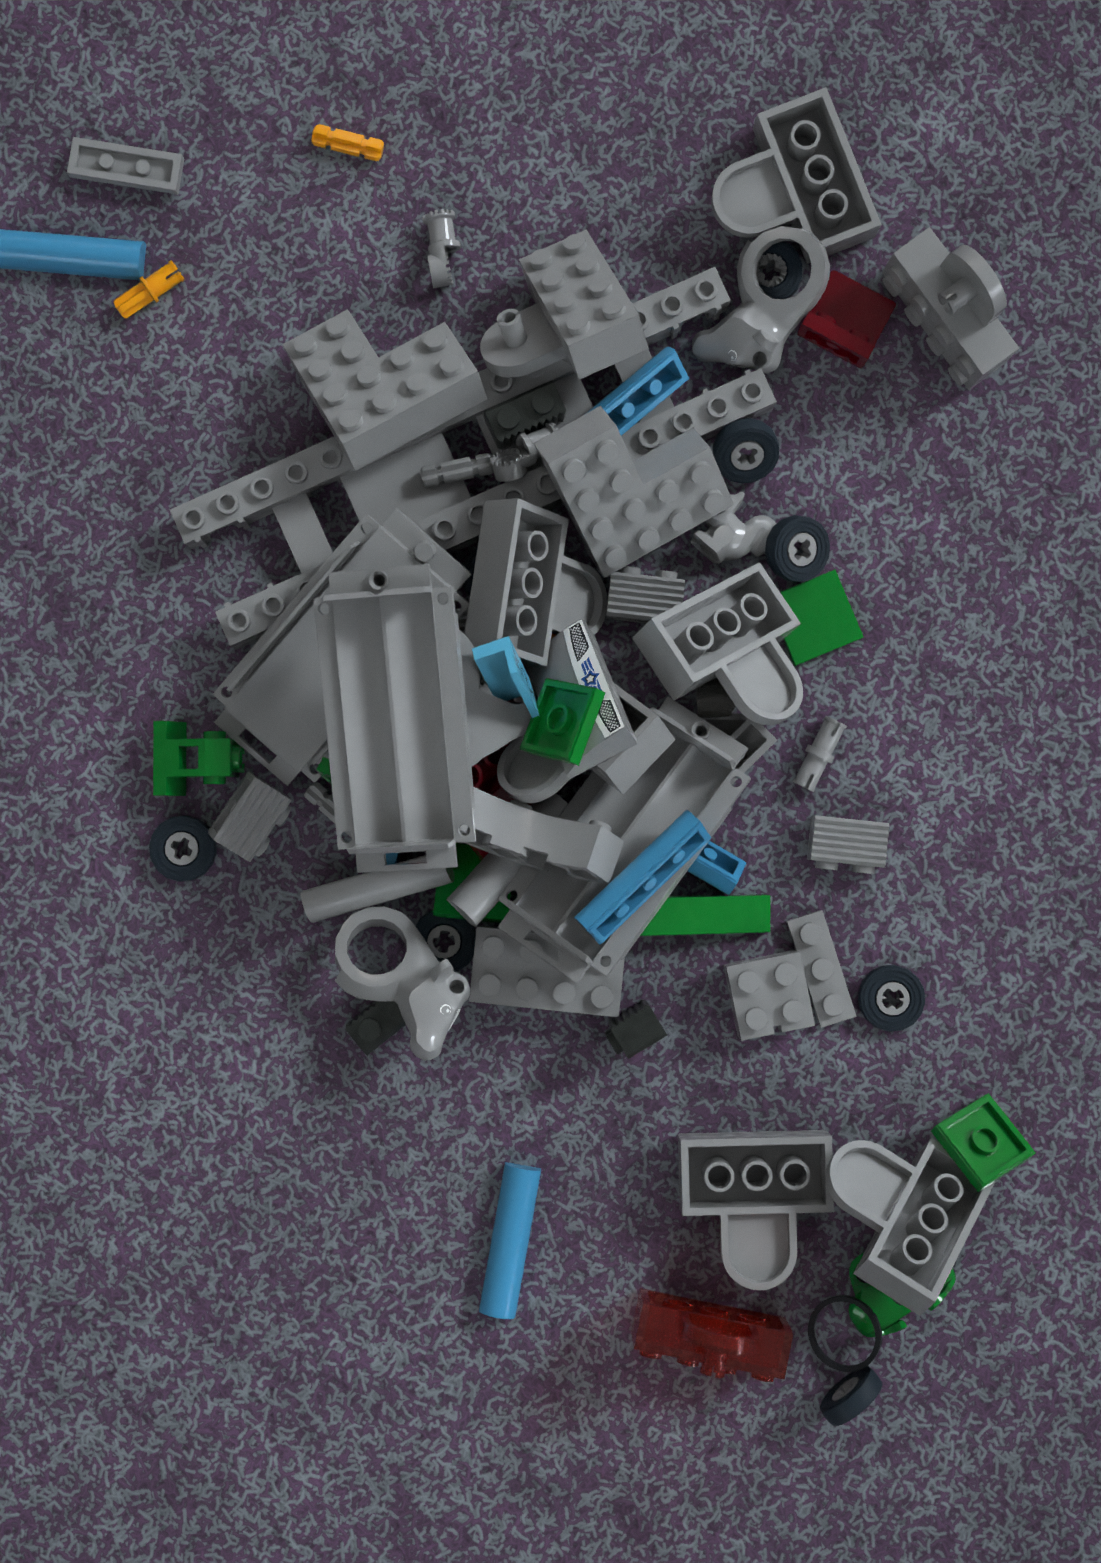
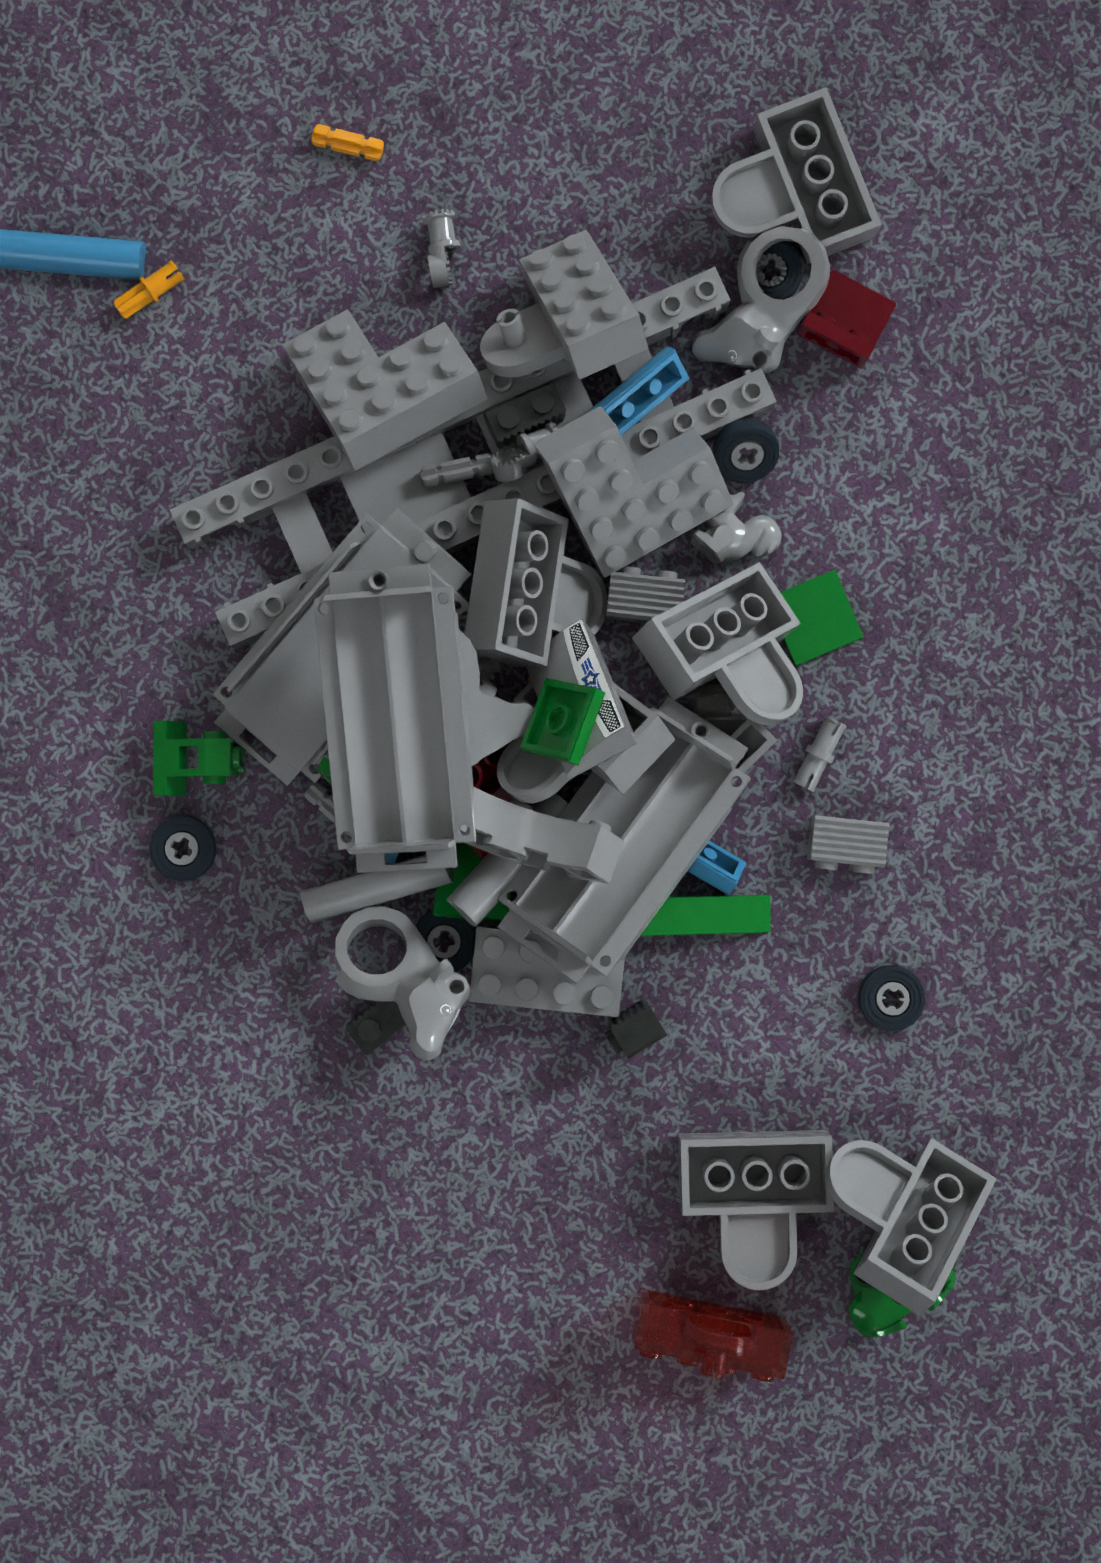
(125, 165): light grey plate -> none
(250, 817): light grey brick -> none
(505, 672): medium azure panel -> none
(509, 1241): dark azure brick -> none
(643, 877): dark azure brick -> none
(769, 994): light grey piece -> none
(781, 550): black bush -> none
(821, 968): light grey plate -> none
(850, 1396): black bush -> none
(876, 1324): black piece -> none
(955, 304): light grey brick -> none
(983, 1142): green tile -> none

